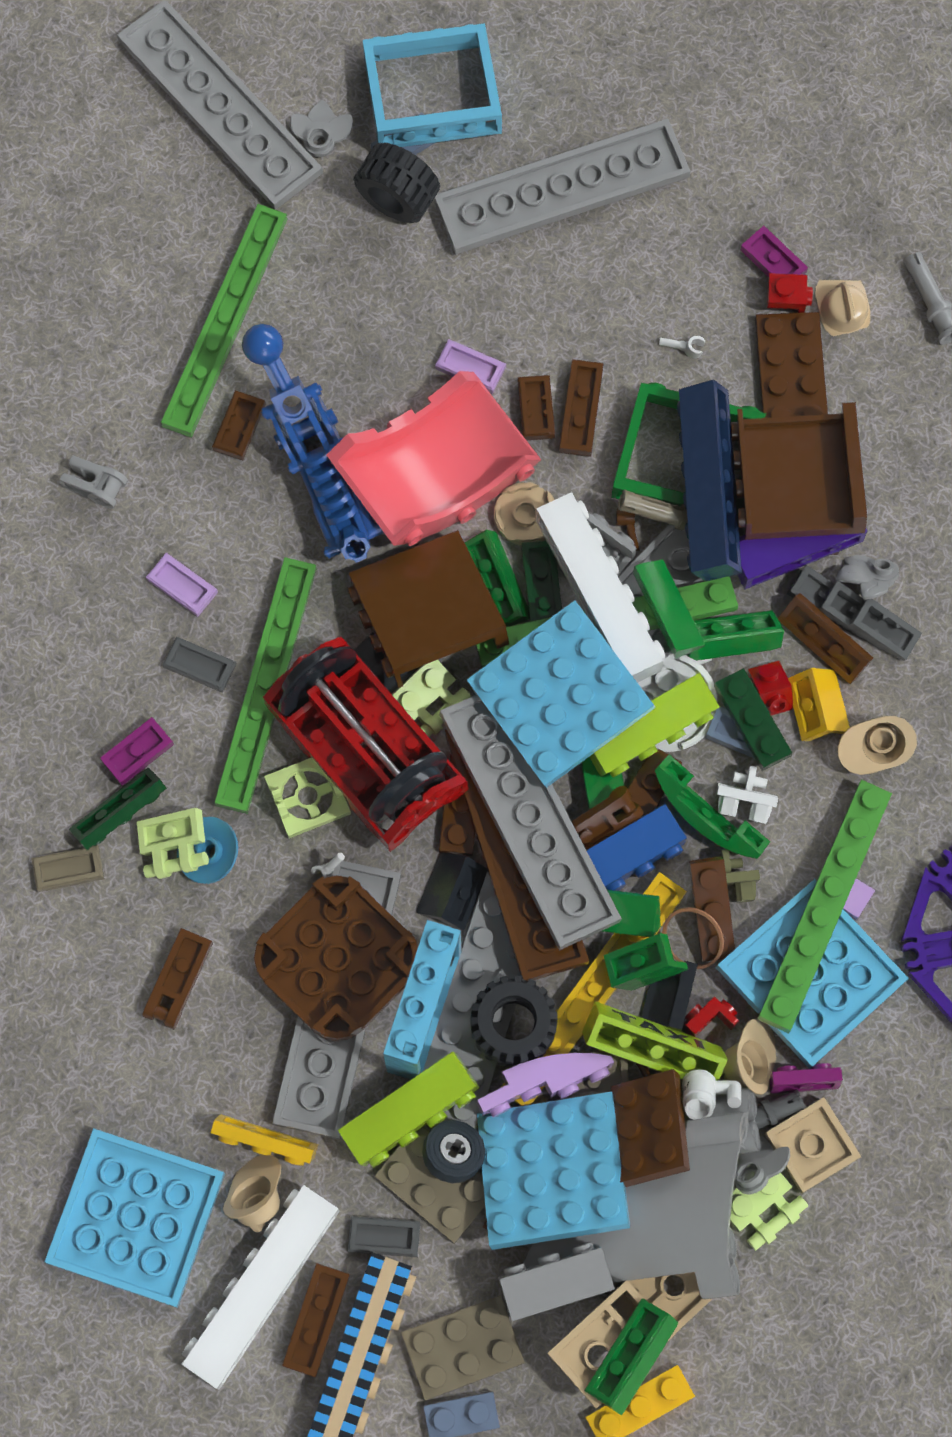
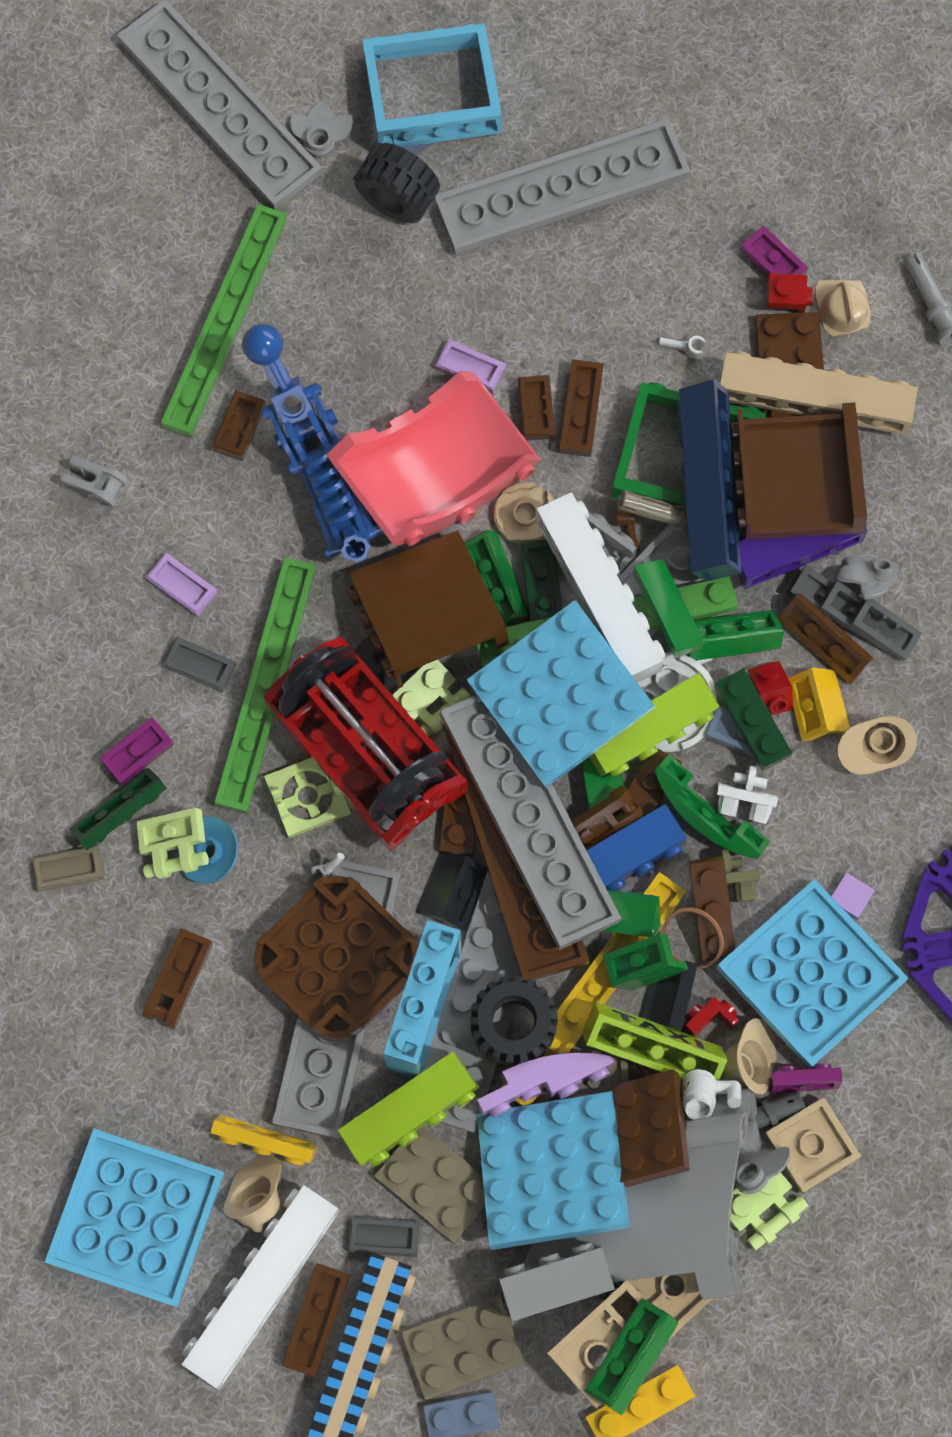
(443, 1165): black bush -> none
(814, 391): none -> tan brick
(824, 907): bright green plate -> none

